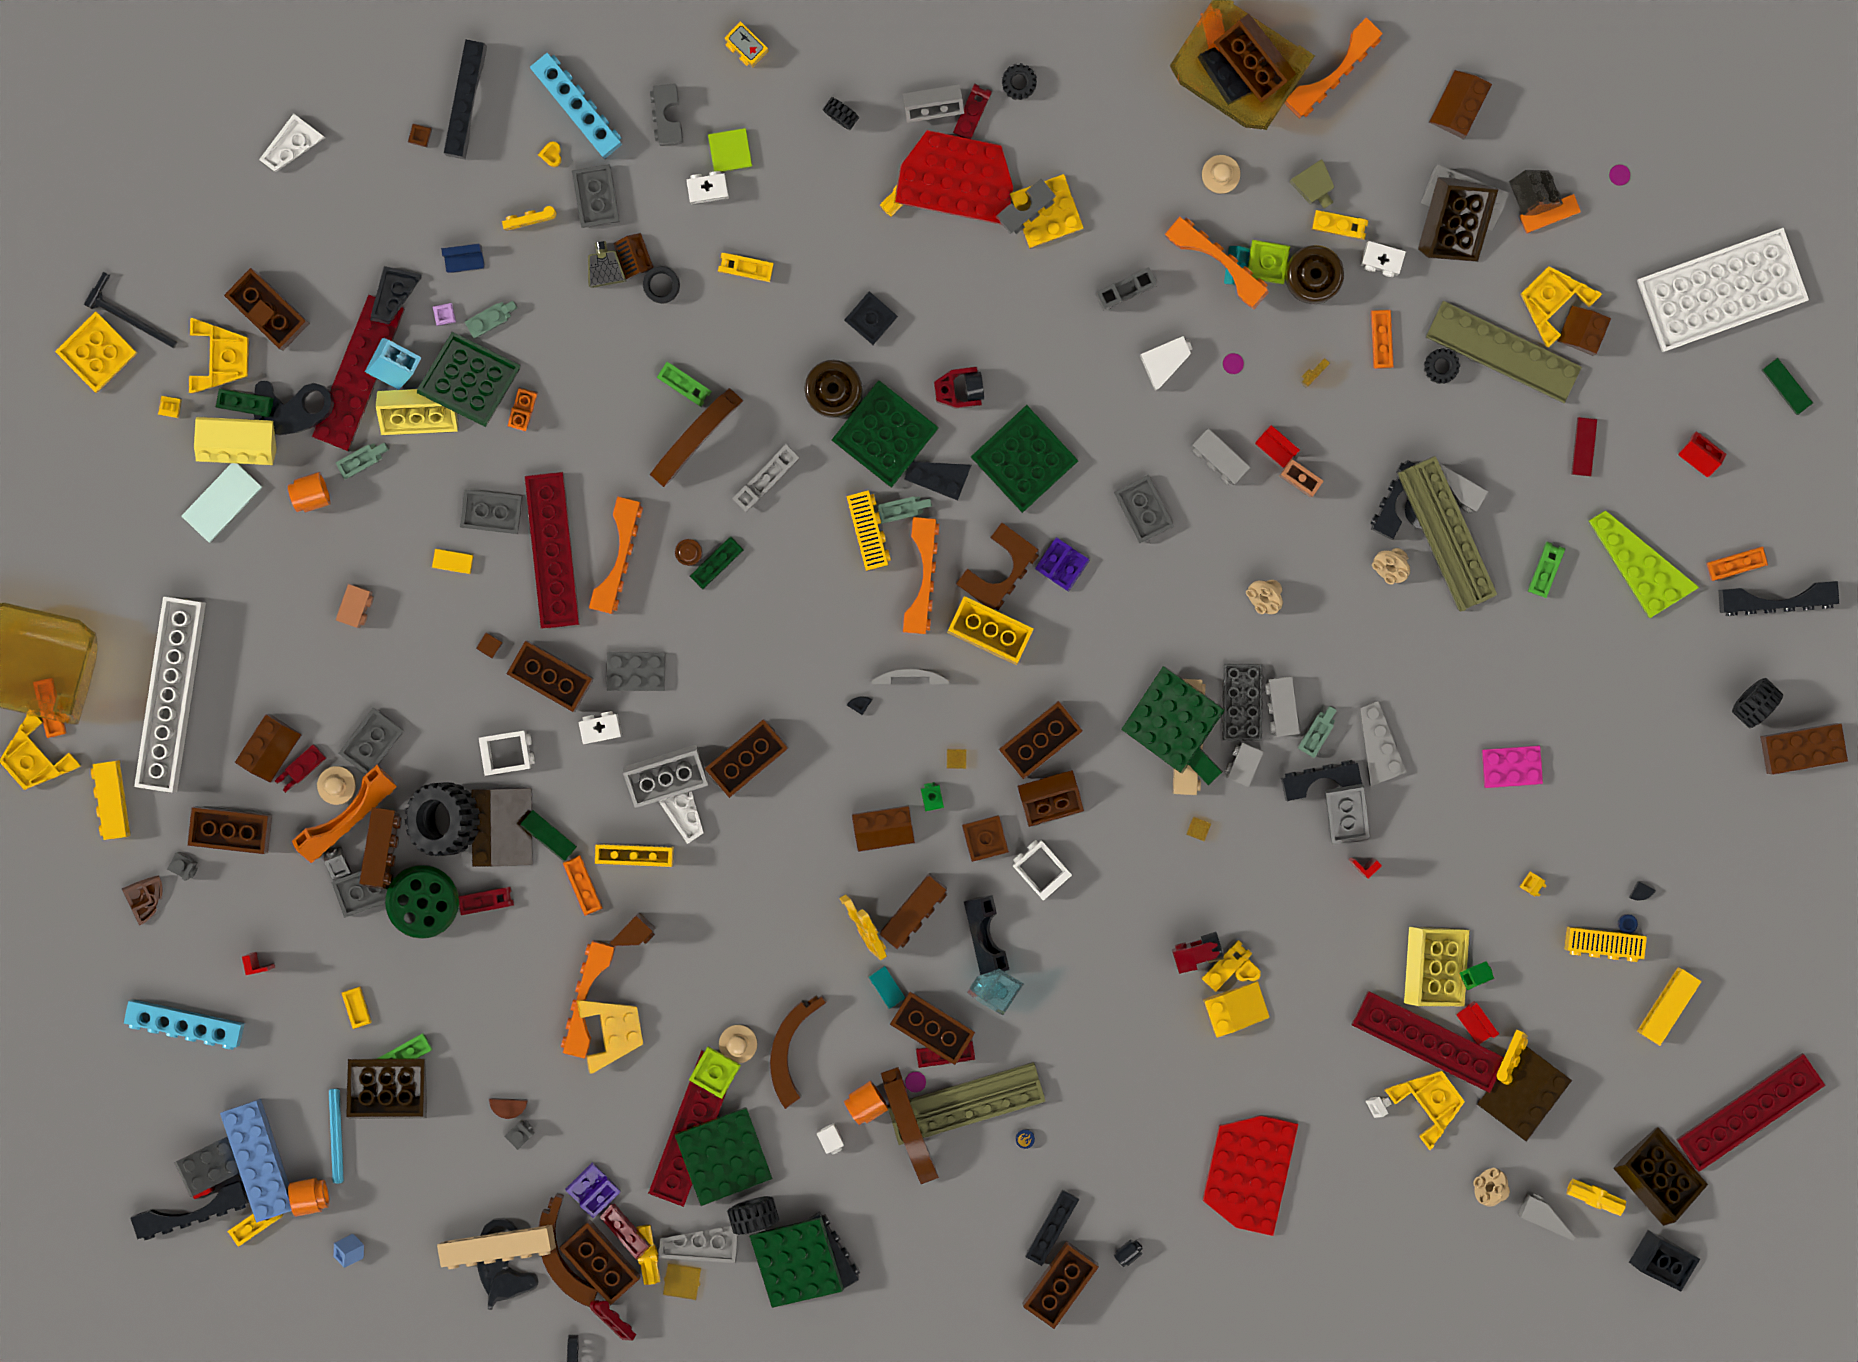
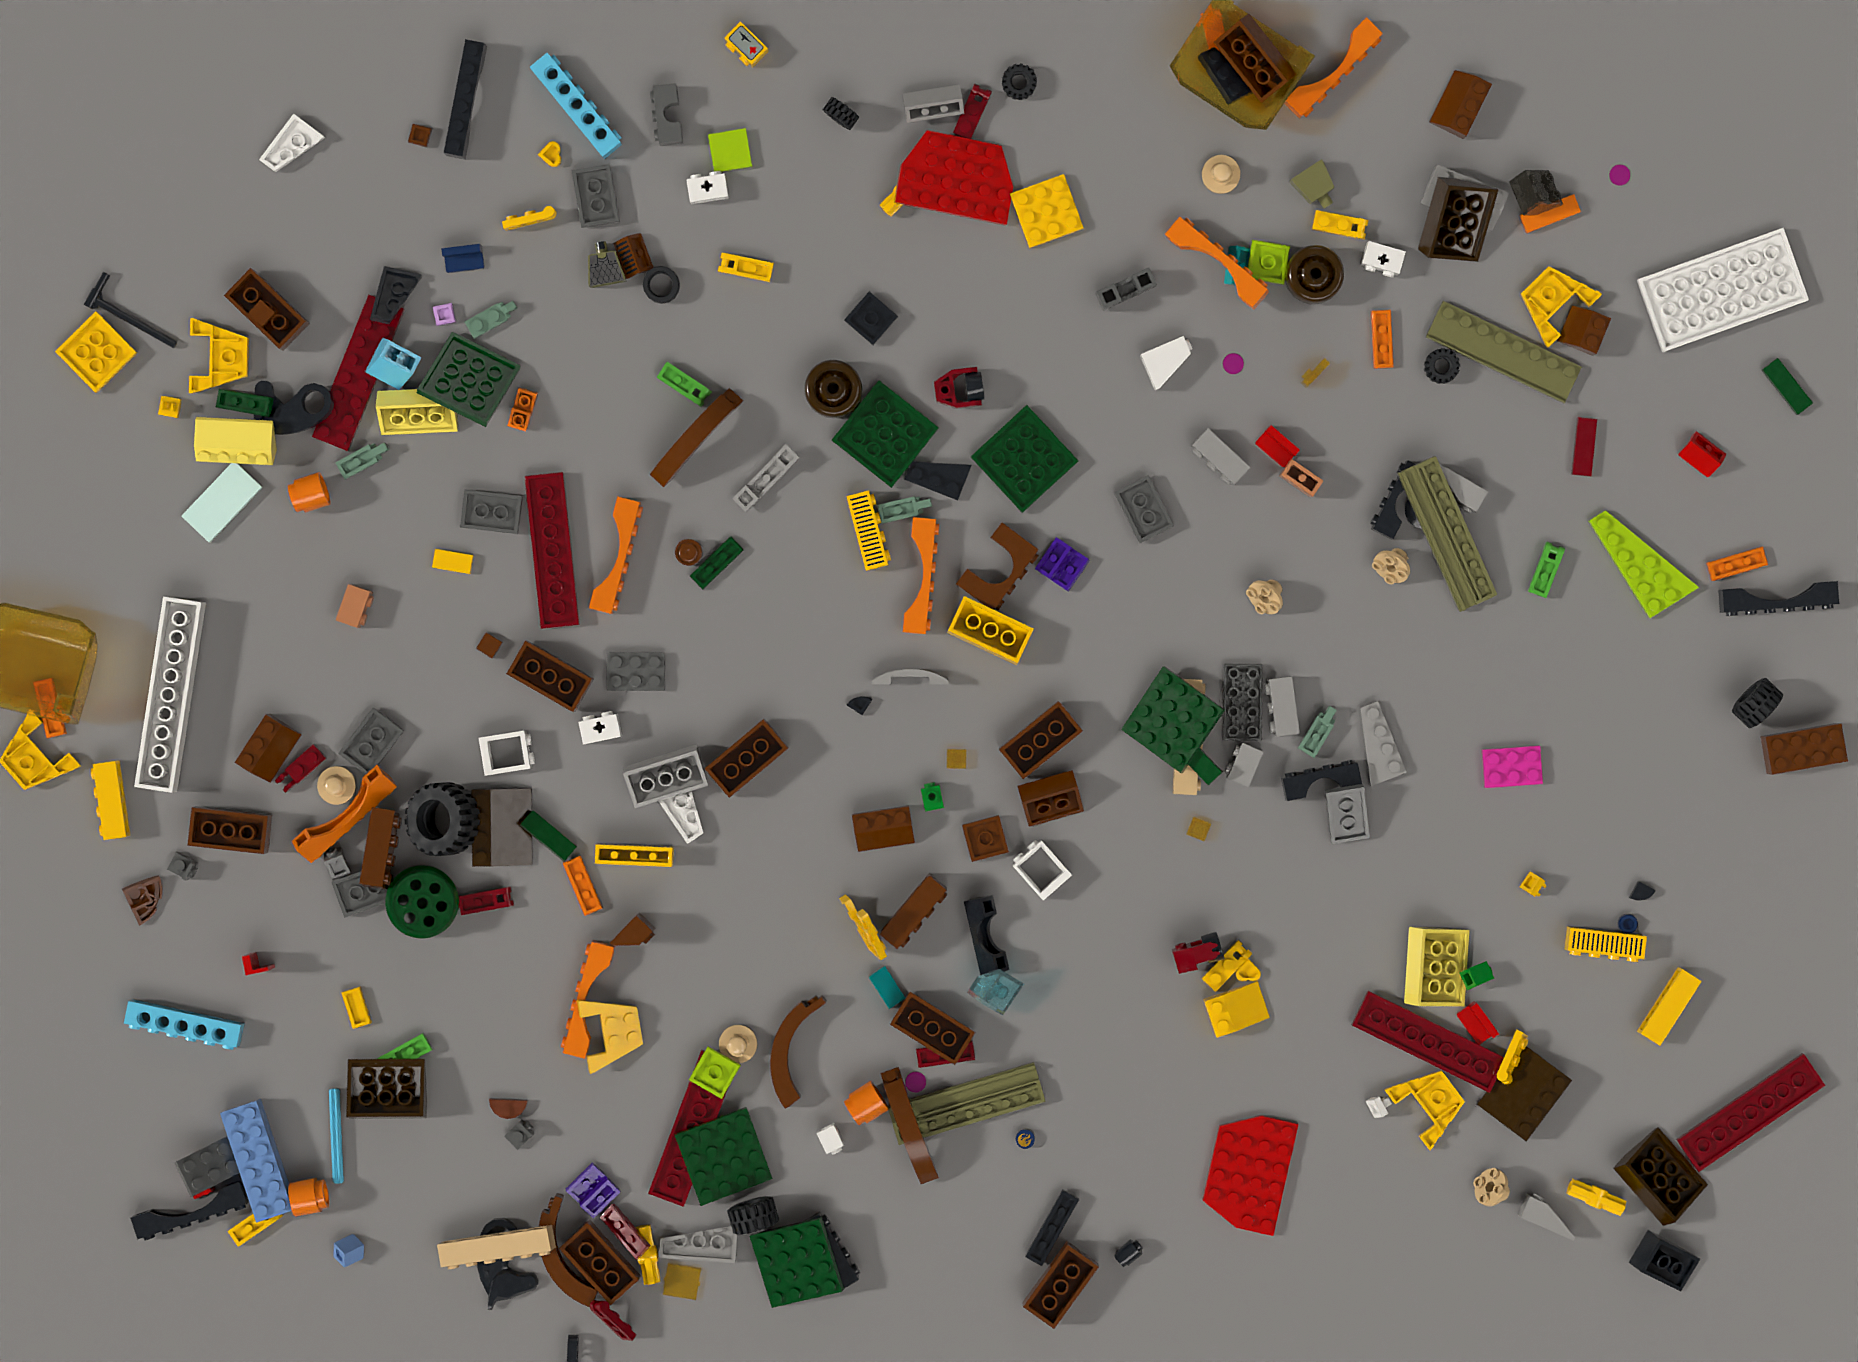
(1040, 197): dark grey arch -> none
(1368, 869): red panel -> none

